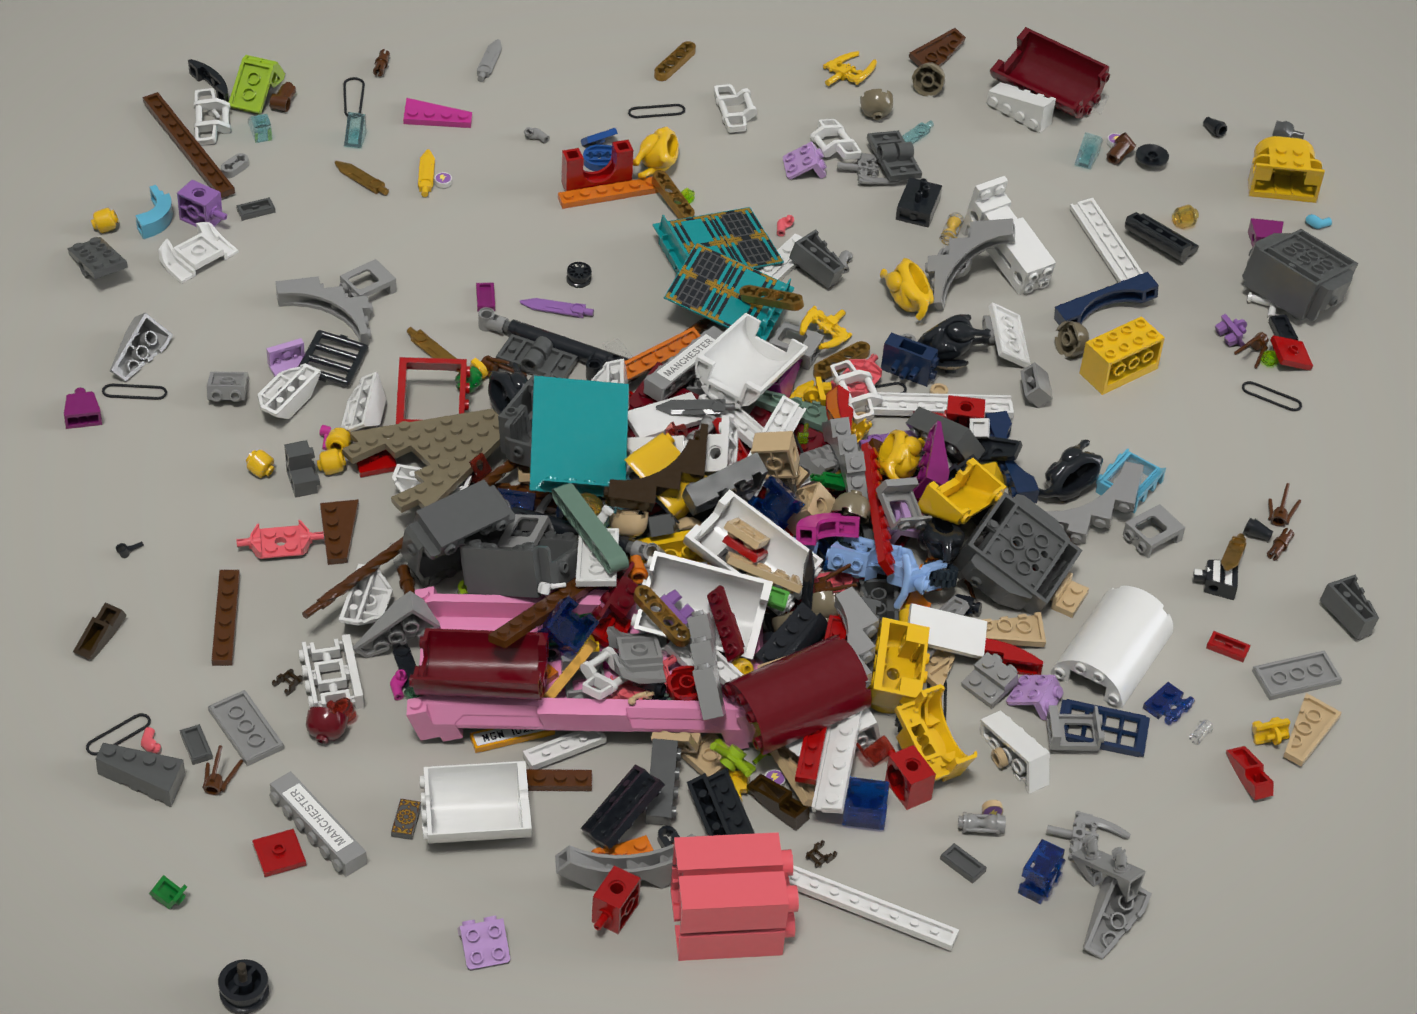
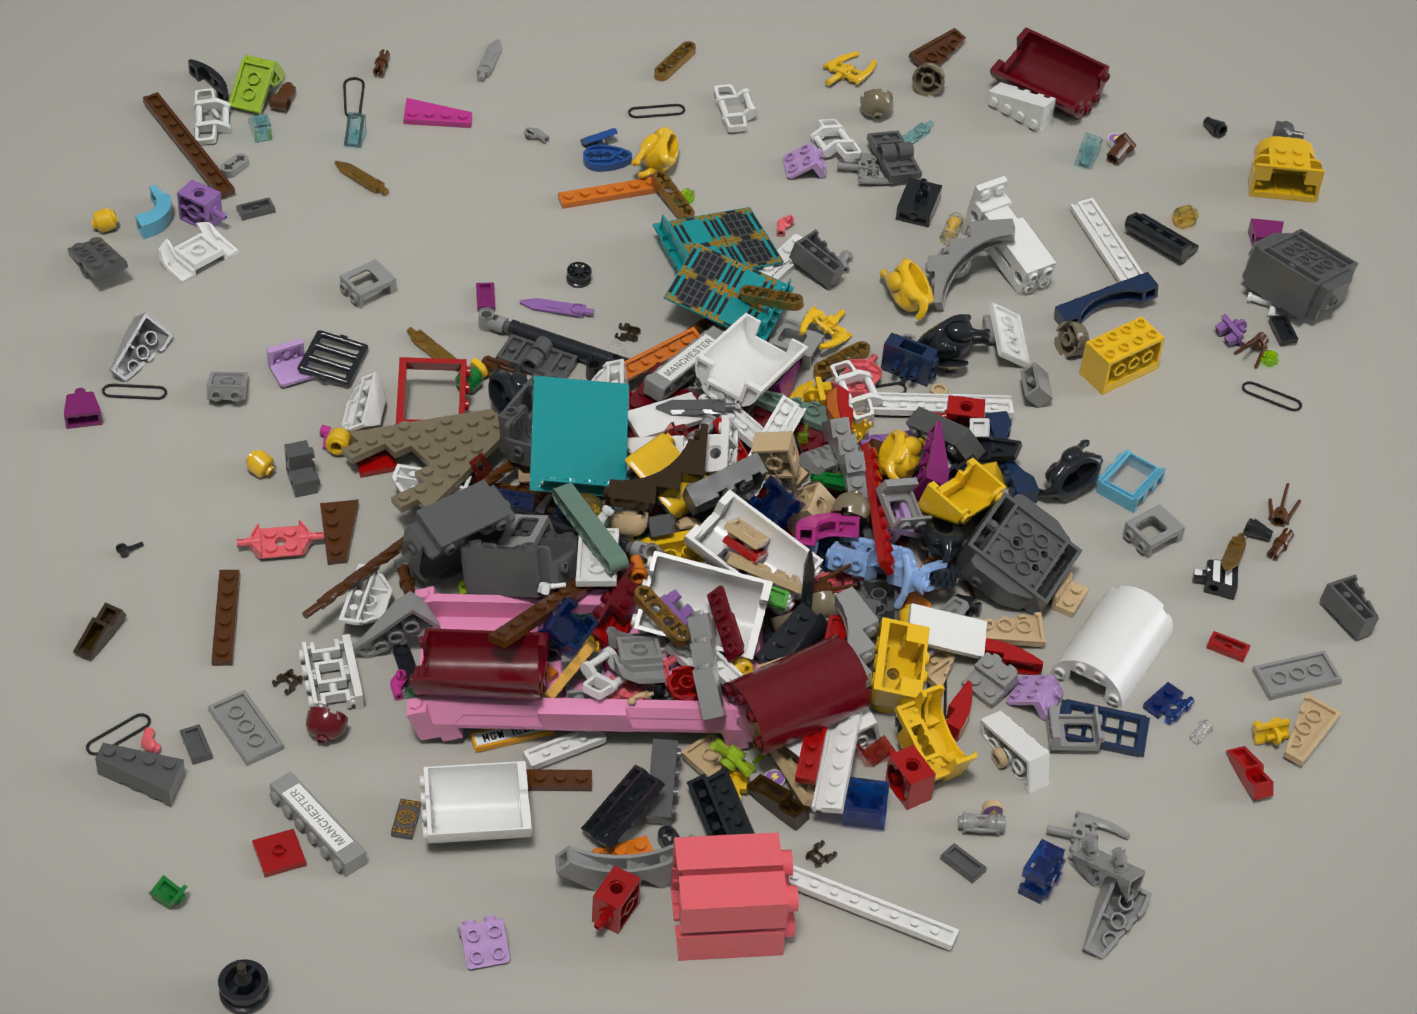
(214, 784): reddish brown plant -> none
(289, 391): white wedge -> none
(331, 461): yellow head -> none
(332, 300): light grey arch -> none
(344, 706): clear red piece -> none
(426, 173): yellow piece -> none
(443, 180): tile -> none
(617, 170): red arch -> none
(627, 336): none -> dark brown piece
(687, 741): tan bracket -> none
(959, 711): none -> red slope
(1099, 512): light grey arch -> none
(1152, 155): black dish -> none
(1291, 352): red plate -> none
(1317, 222): medium azure arm -> none

